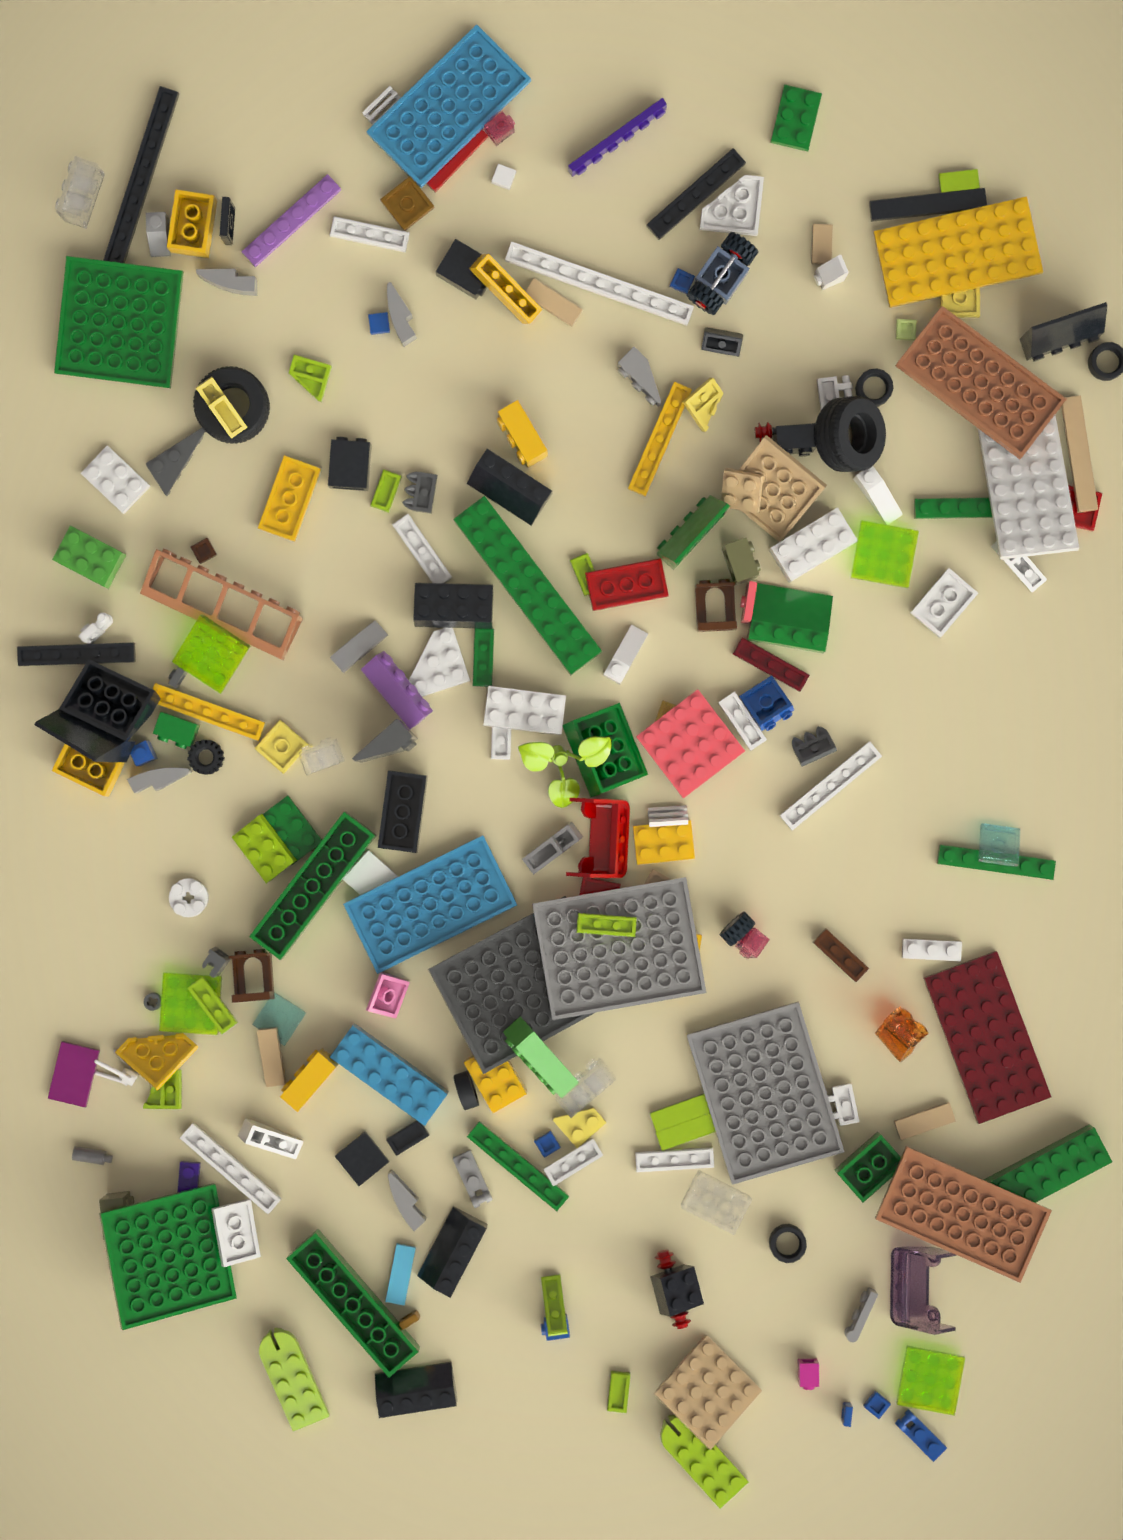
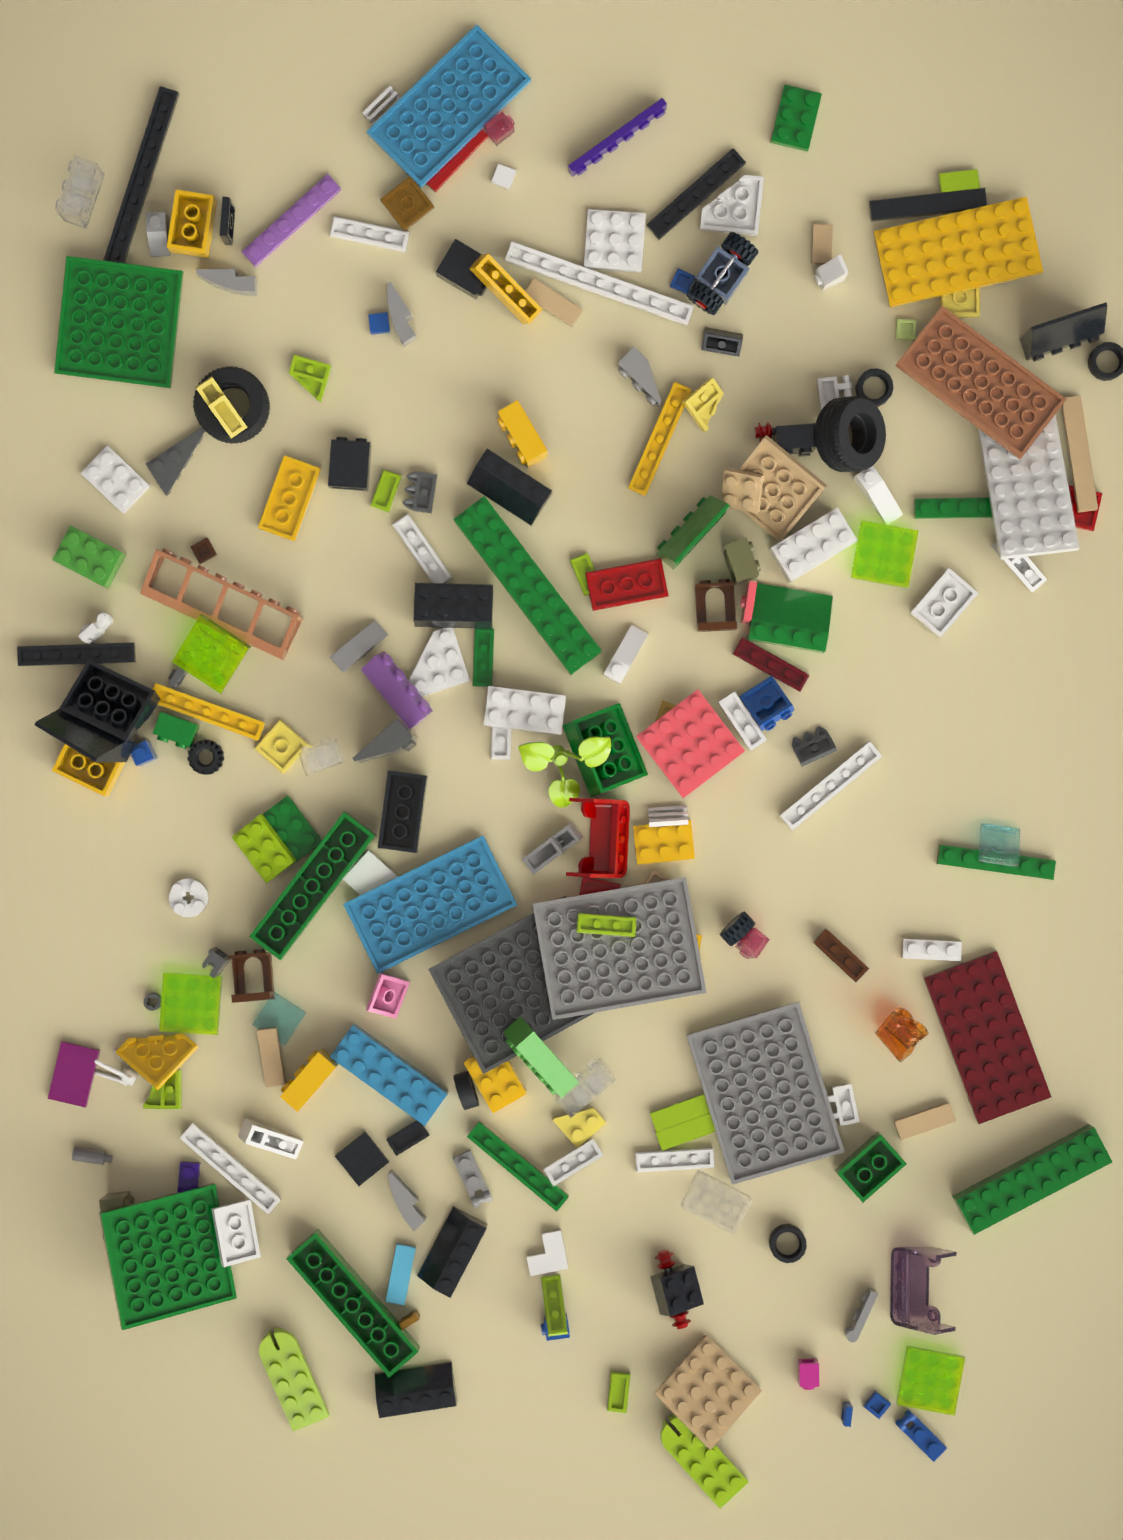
(157, 778): light grey slope -> none
(212, 1004): lime tile -> none
(547, 1144): blue tile -> none
(552, 1259): none -> white tile
(614, 240): none -> white plate
(963, 1214): nougat plate -> none

